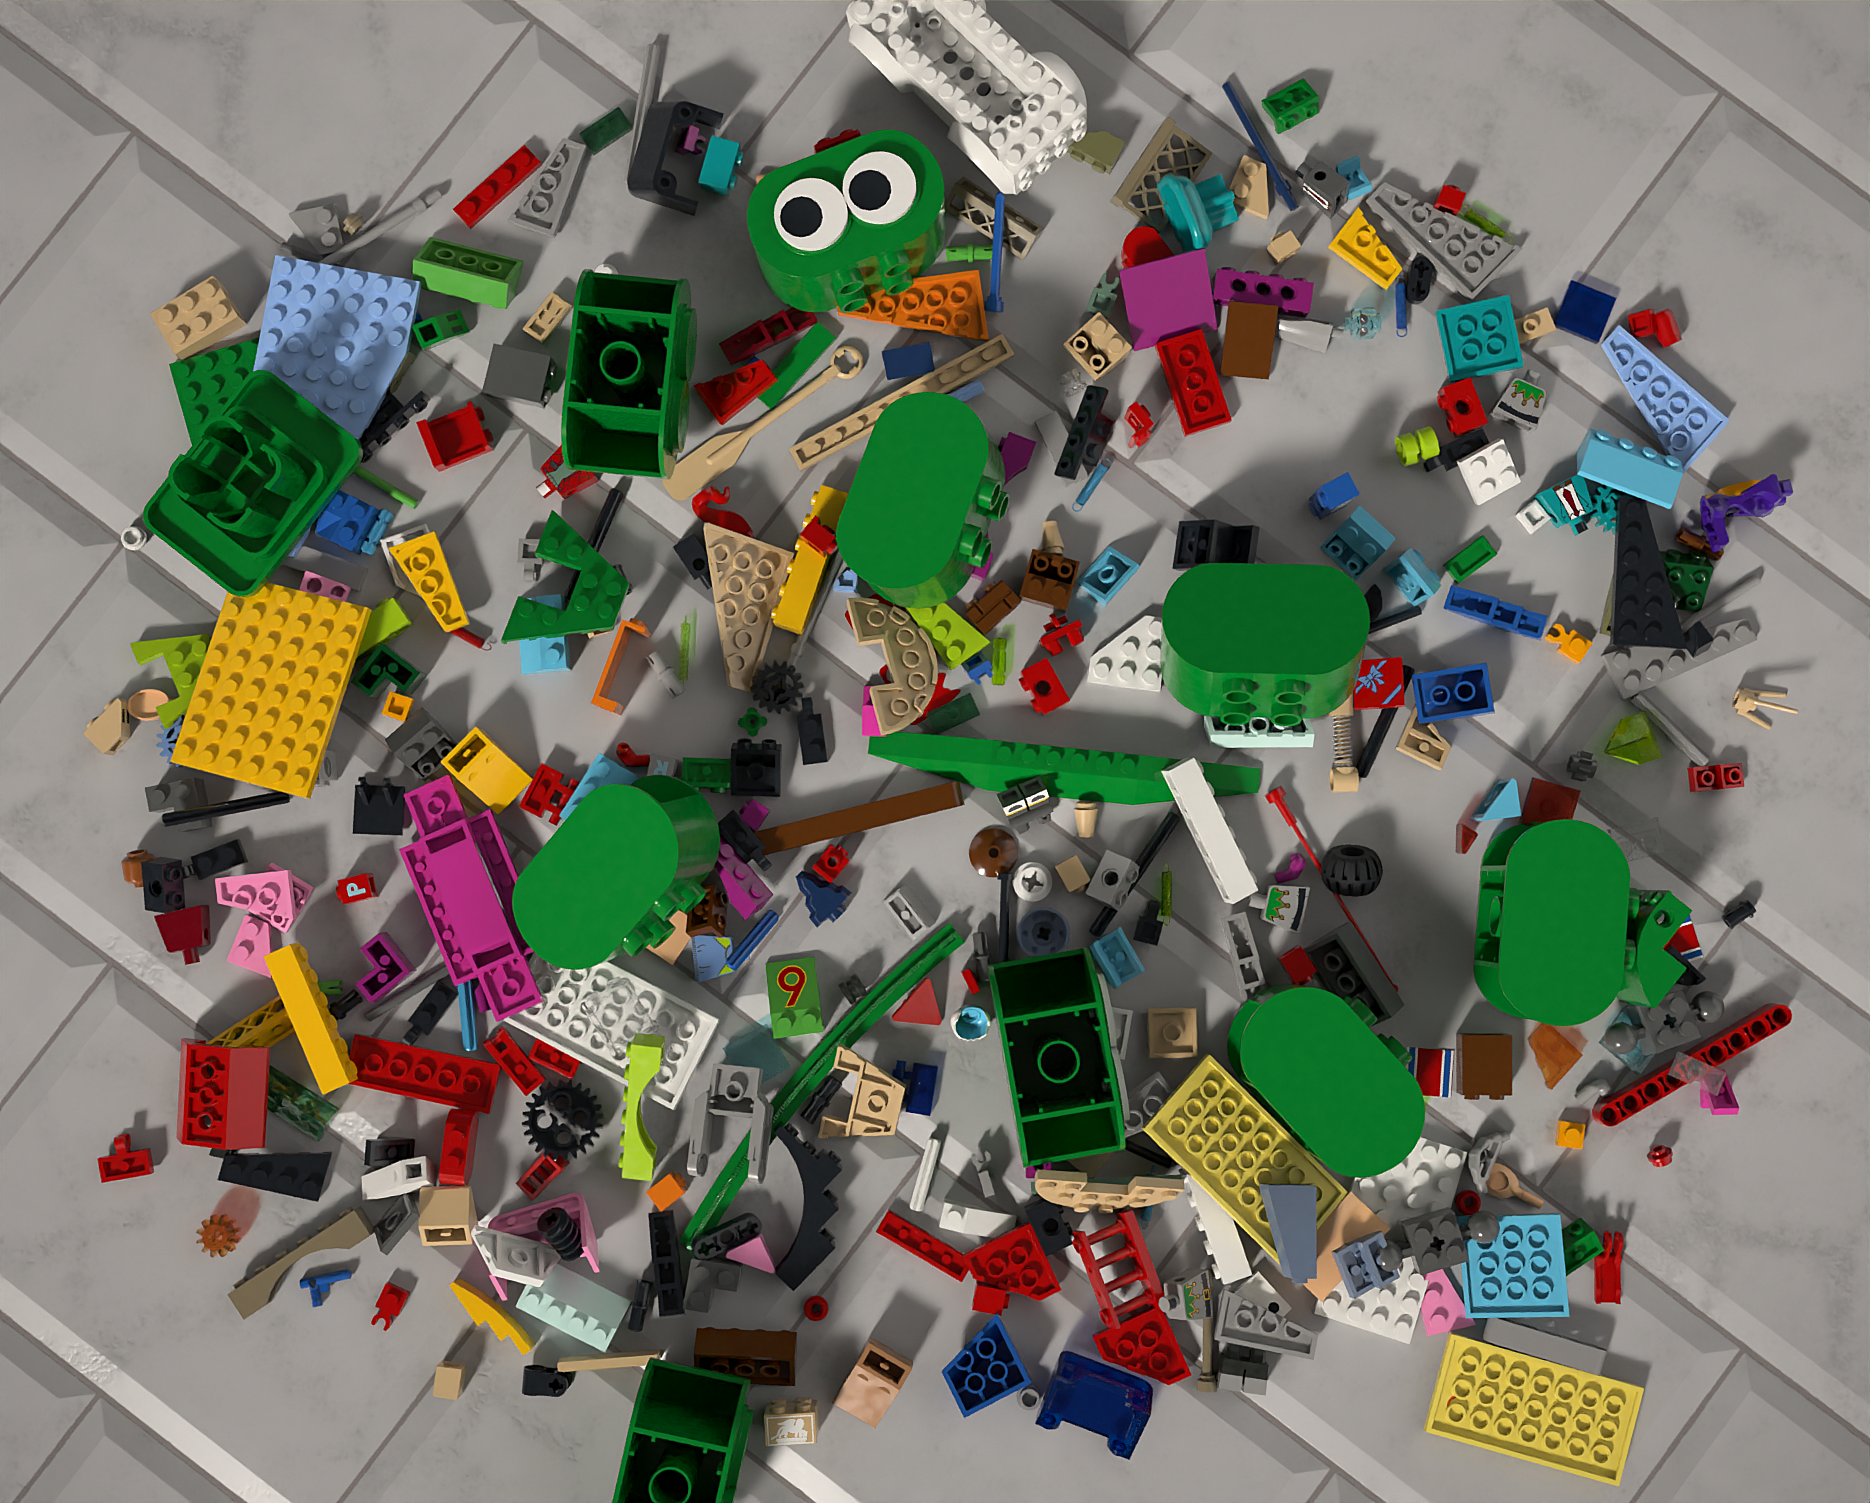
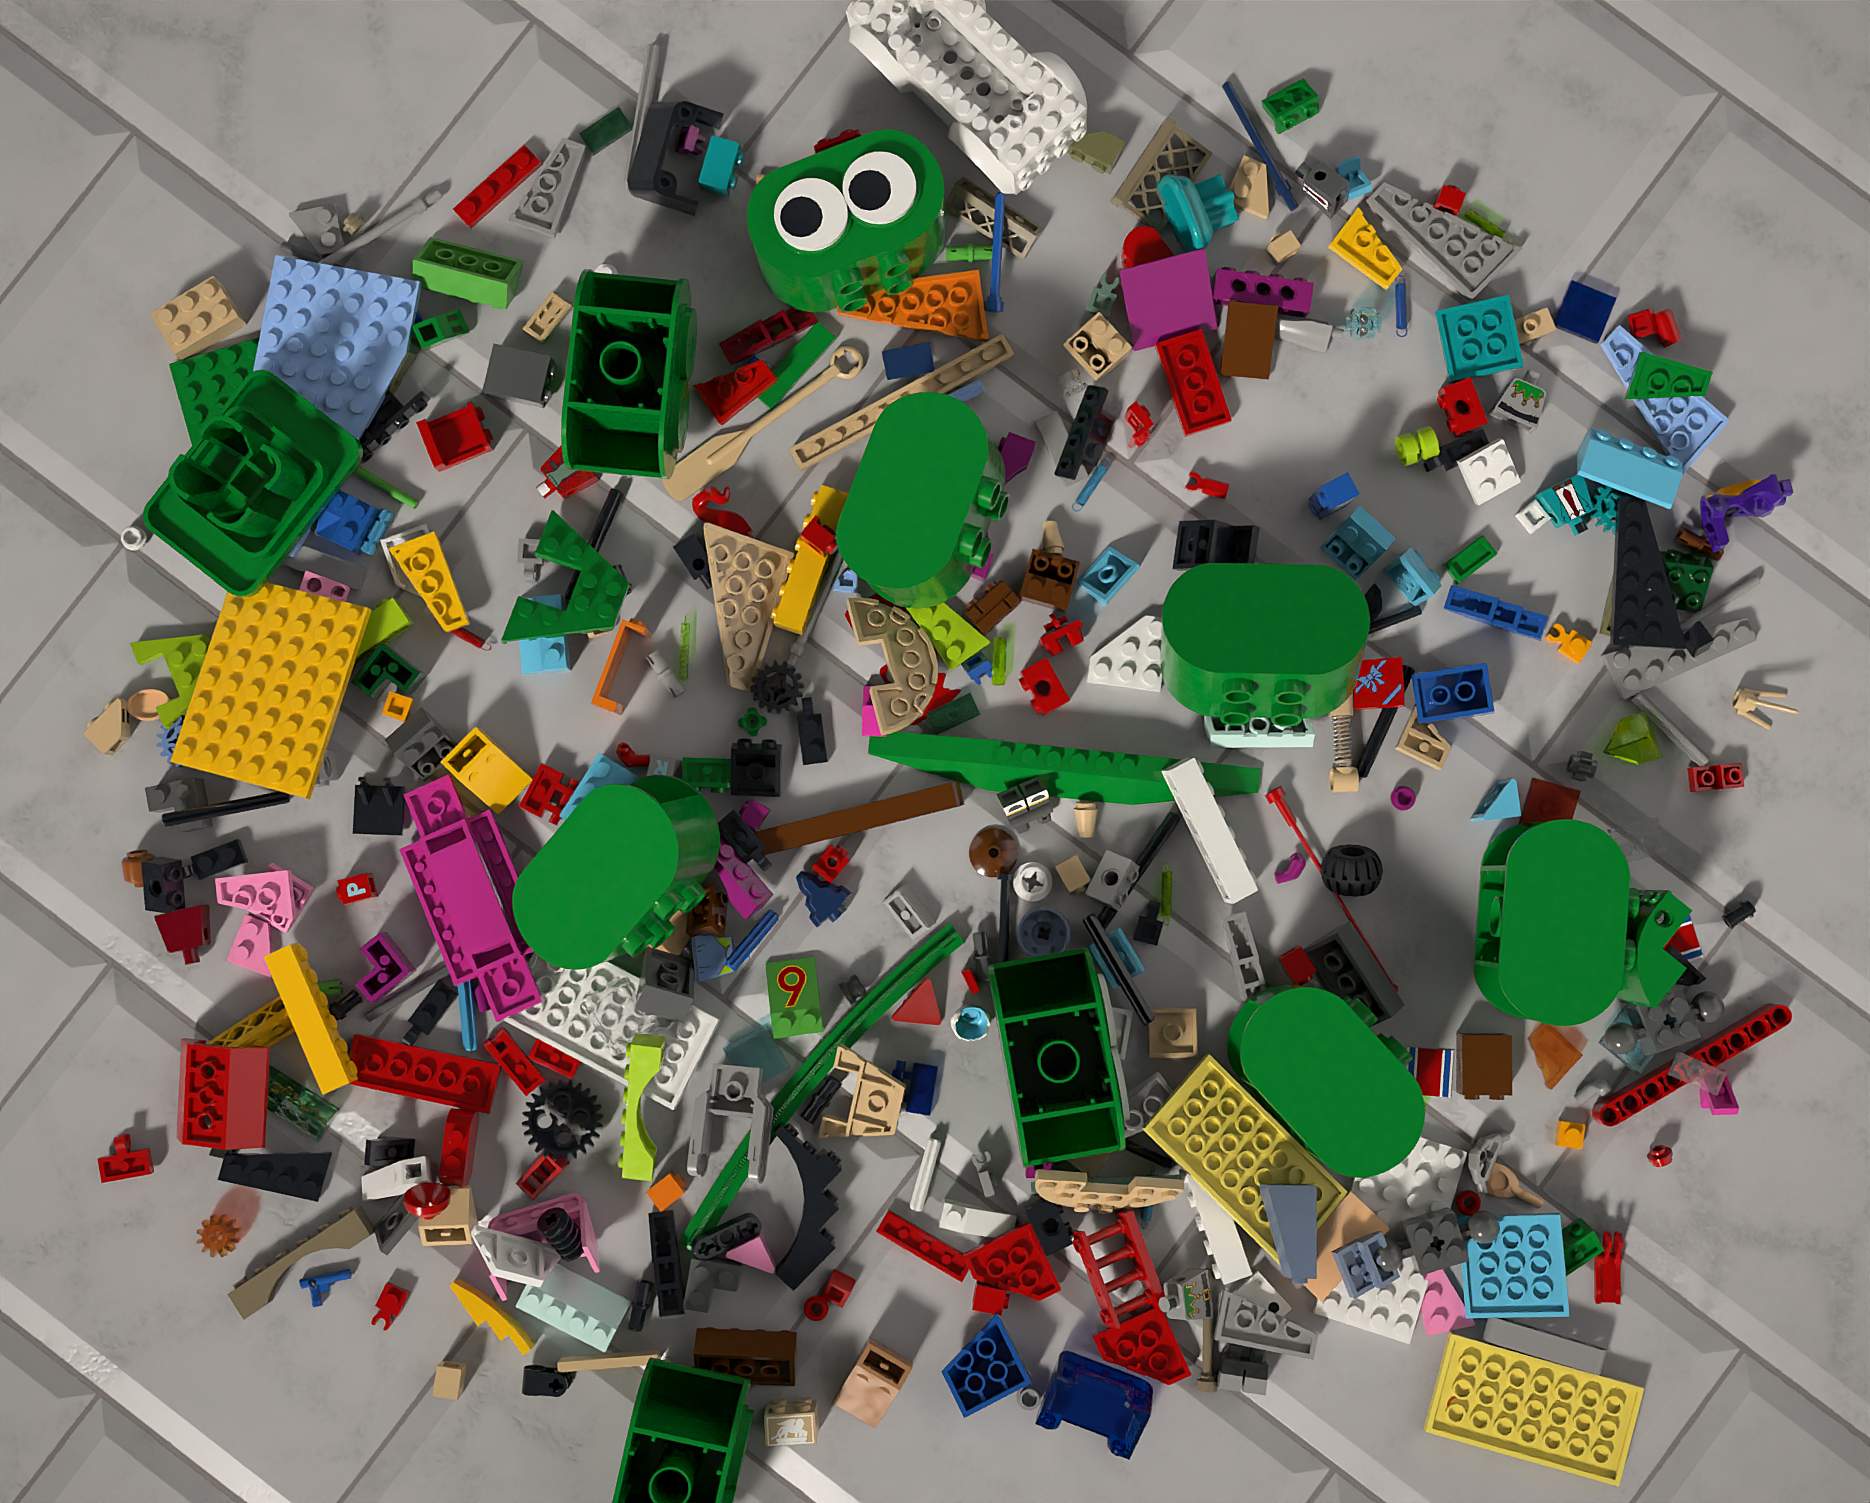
(427, 1199): none -> red piece
(665, 985): none -> dark grey slope
(838, 1288): none -> red slope
(1118, 969): none -> black axle
(1208, 486): none -> red bar
(1282, 906): light grey torso -> none
(1402, 798): none -> magenta plate
(1413, 279): black beam -> none
(1464, 838): clear red slope -> none
(1666, 378): none -> green wing

